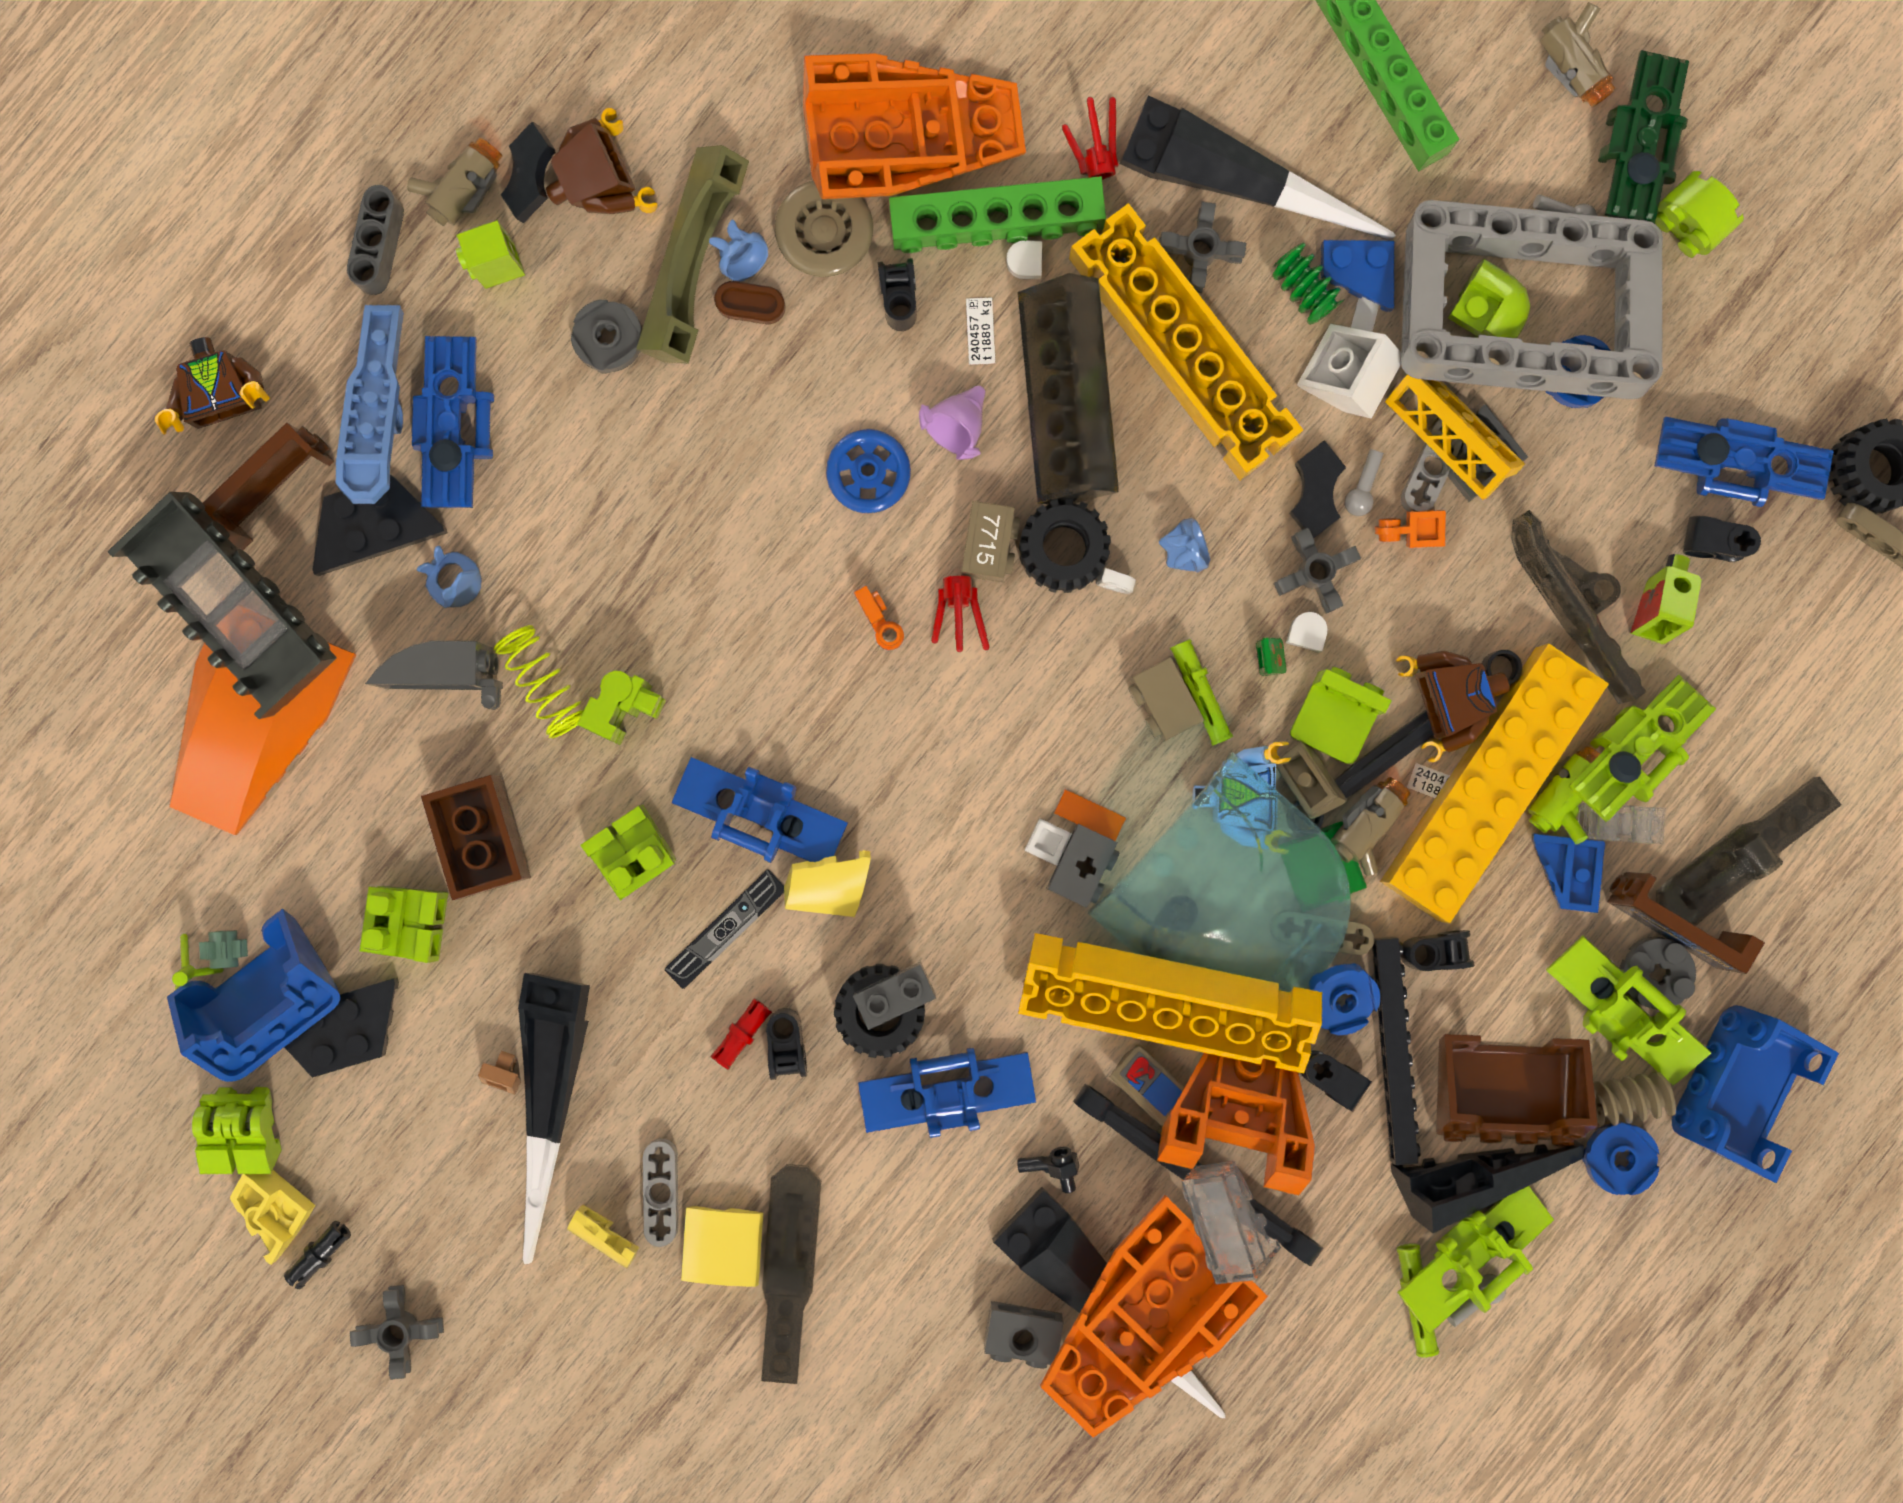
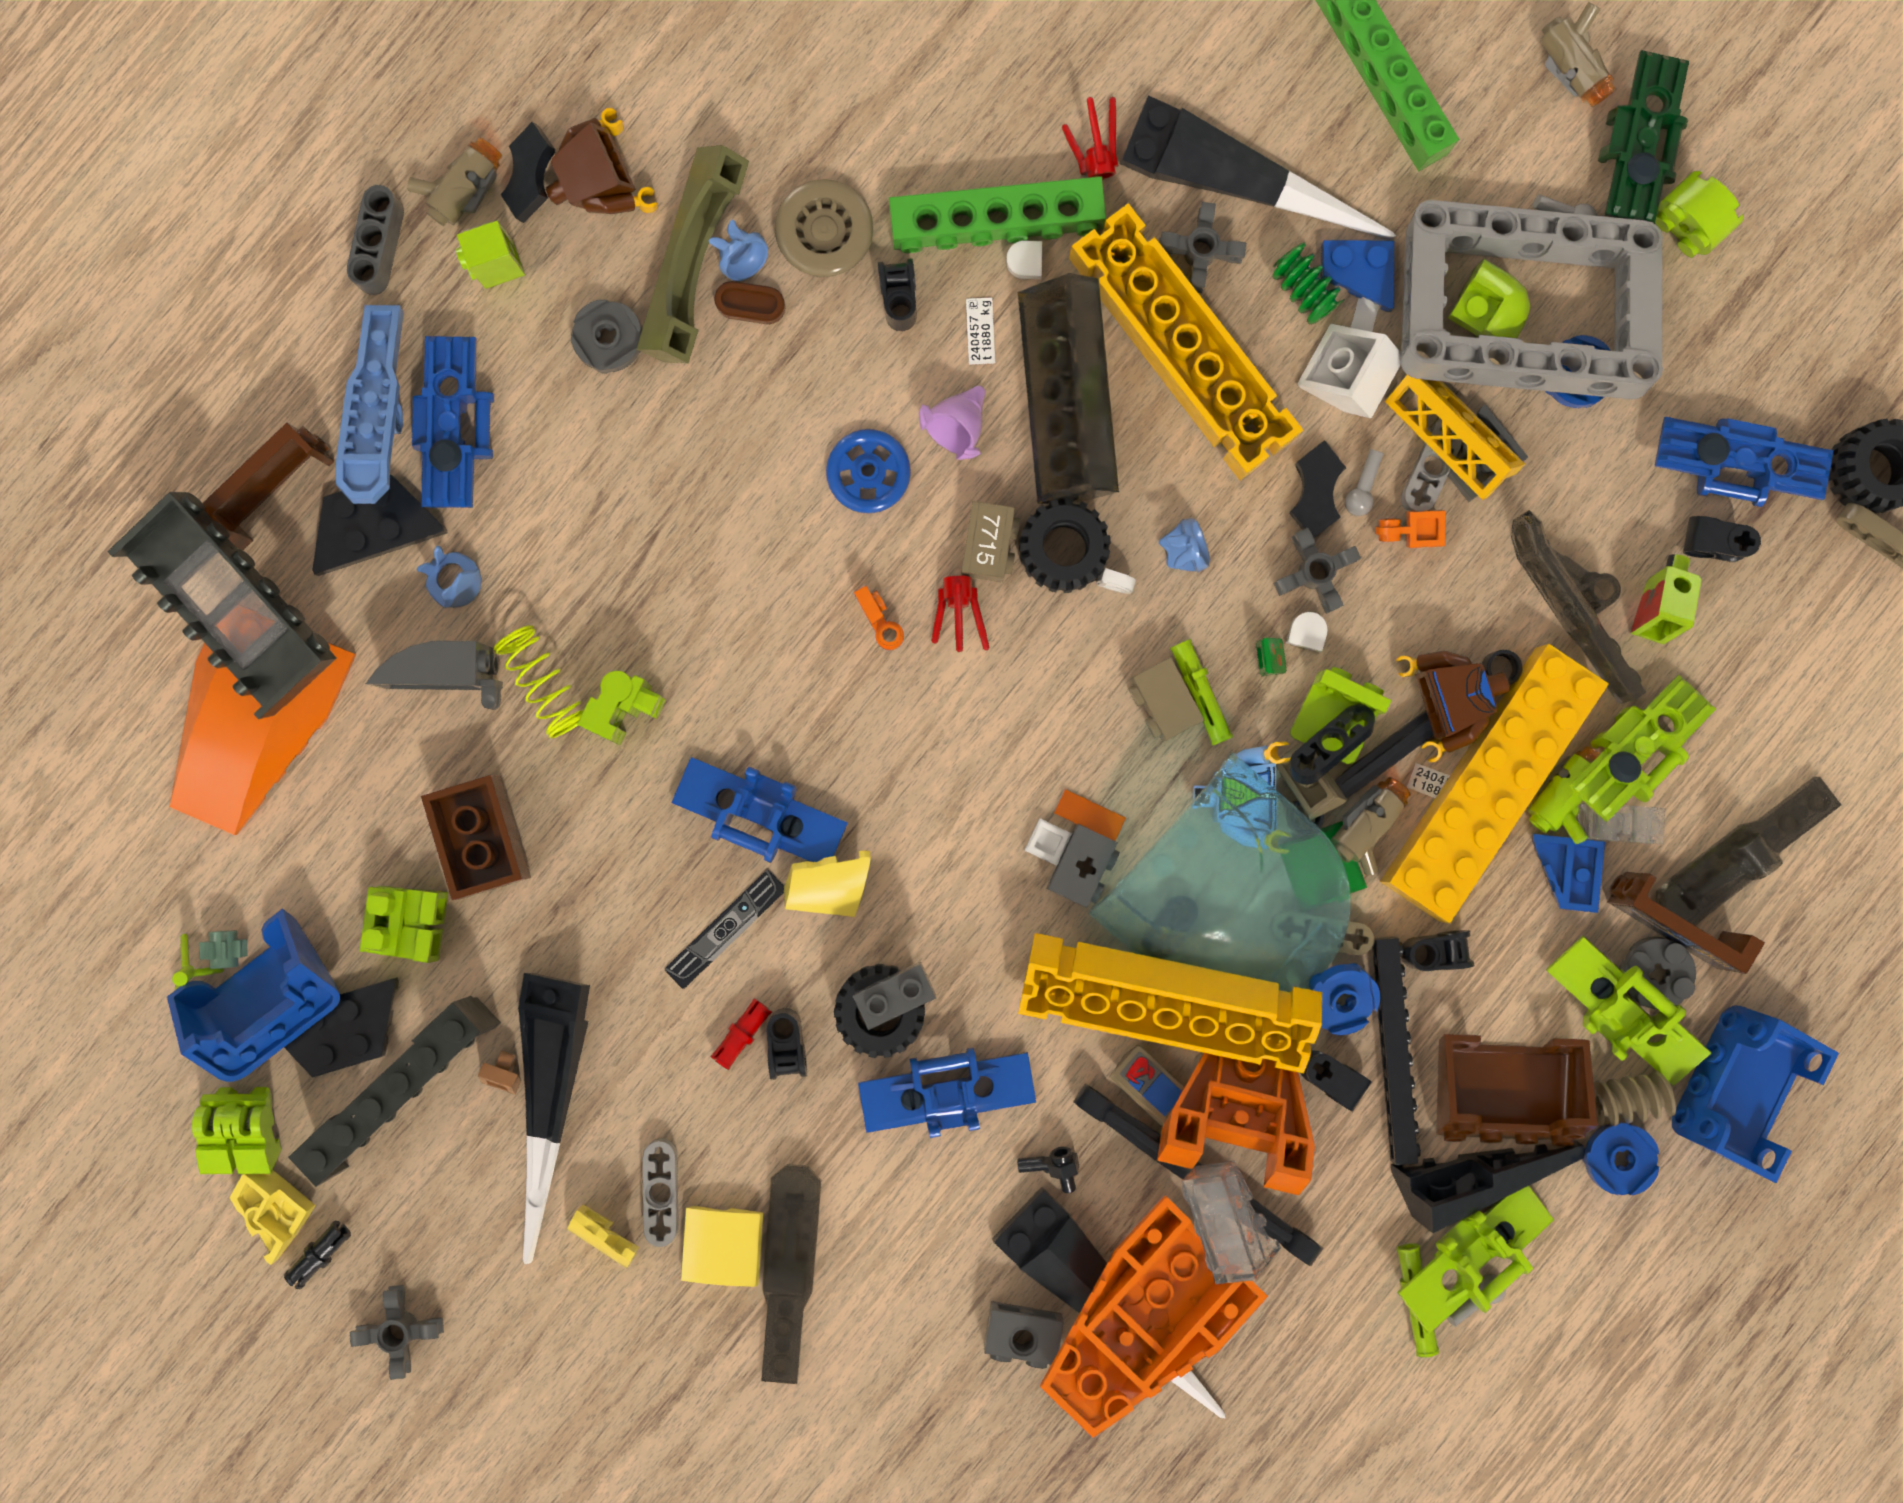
(211, 389): torso -> none
(433, 1048): none -> pearl dark grey window
(632, 853): lime hips -> none
(902, 125): orange wedge -> none
(1335, 729): none -> black beam

